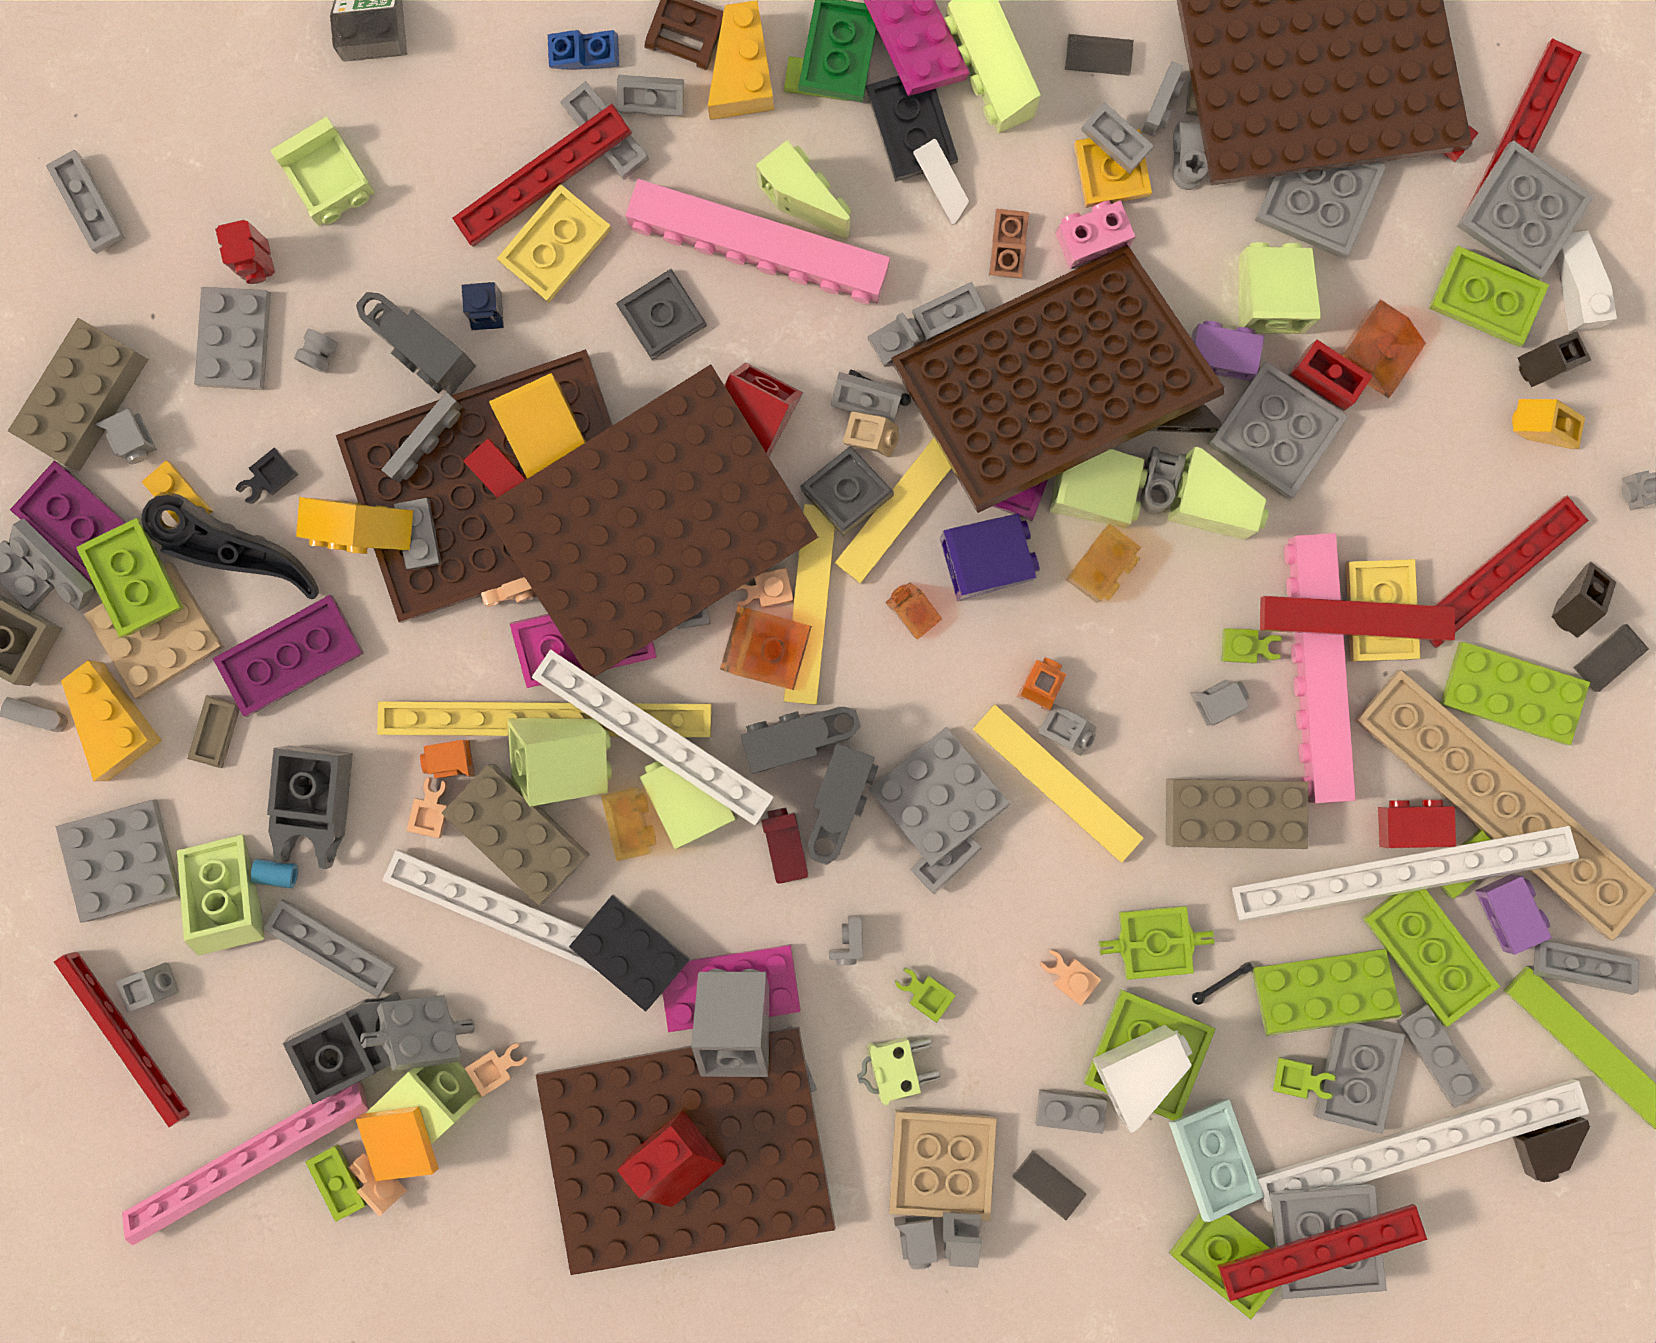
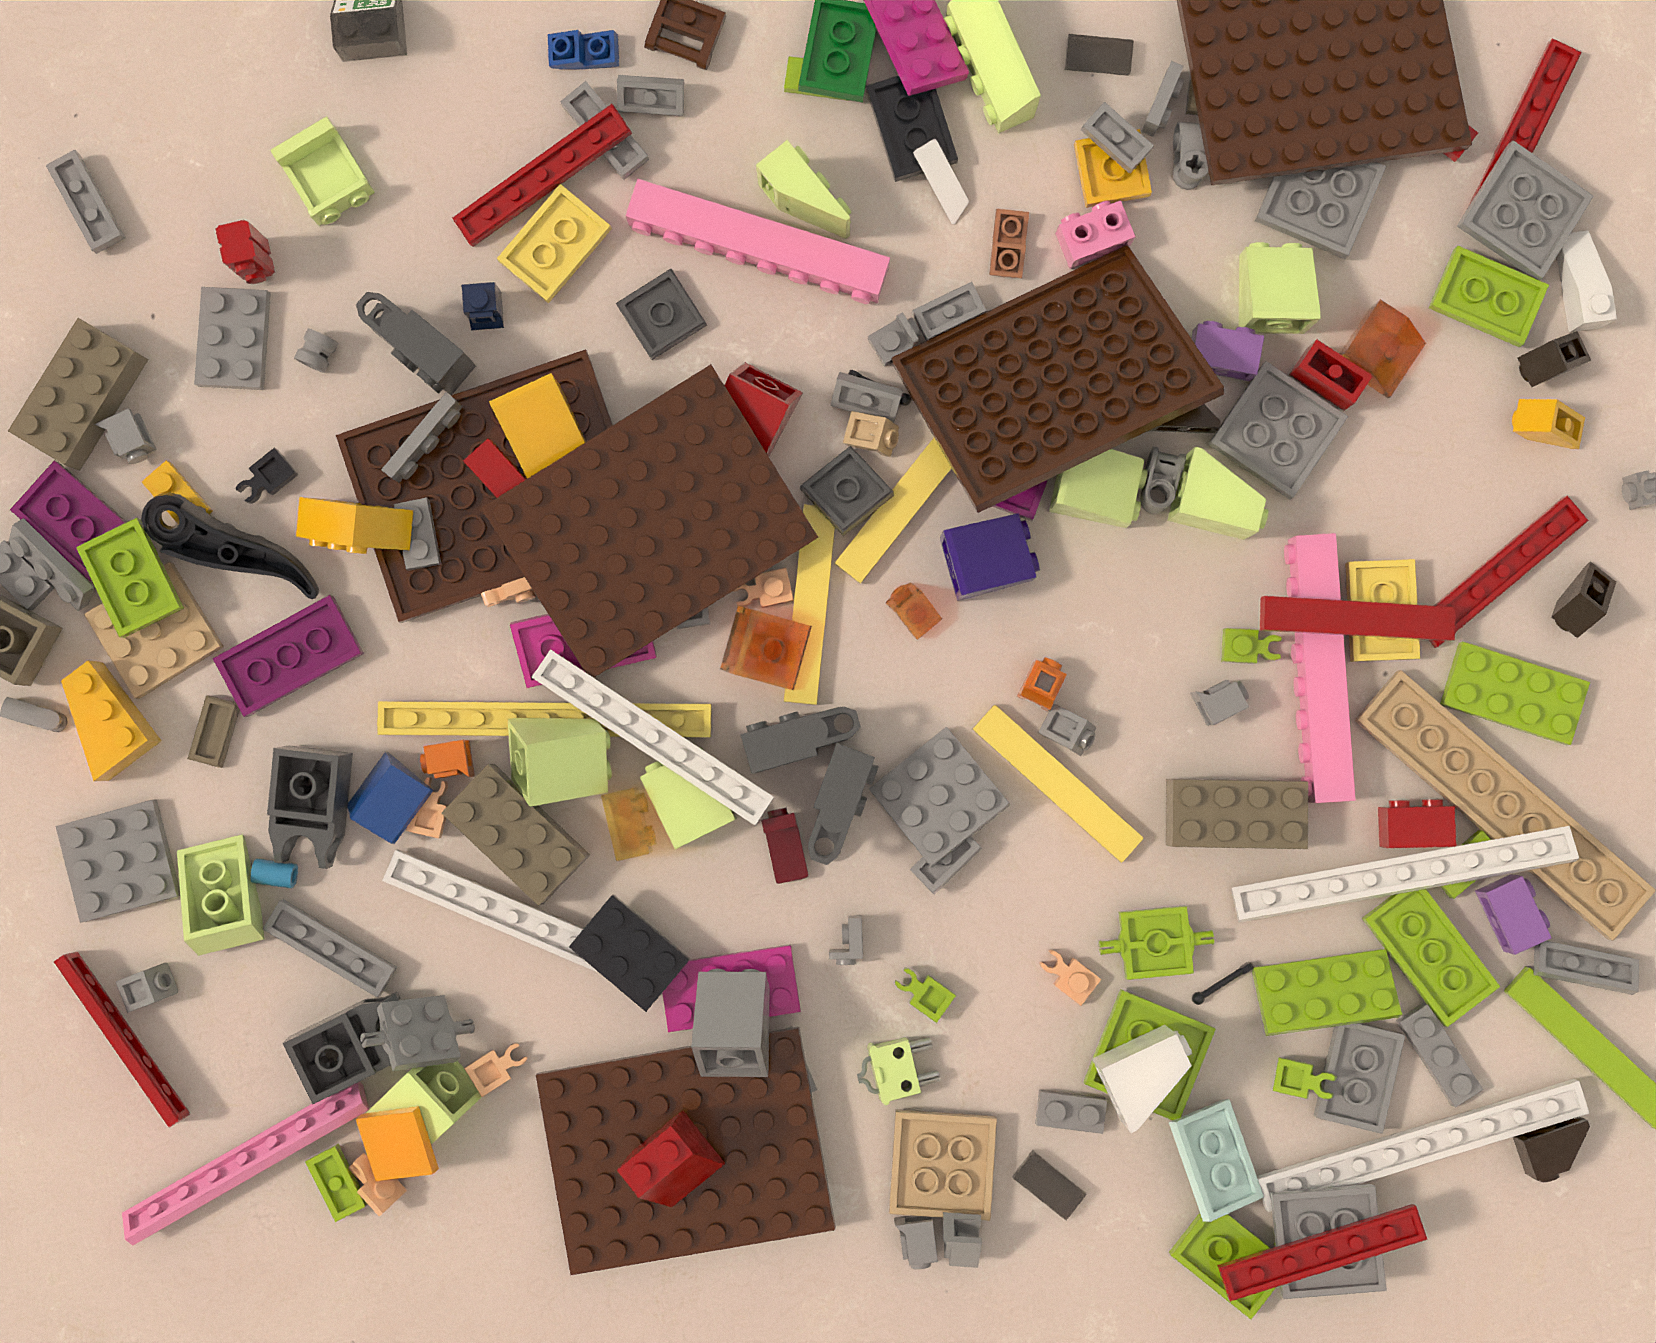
(388, 799): none -> blue slope
(741, 67): yellow wedge -> none
(1104, 563): clear yellow brick -> none
(1611, 657): clear smoke tile -> none

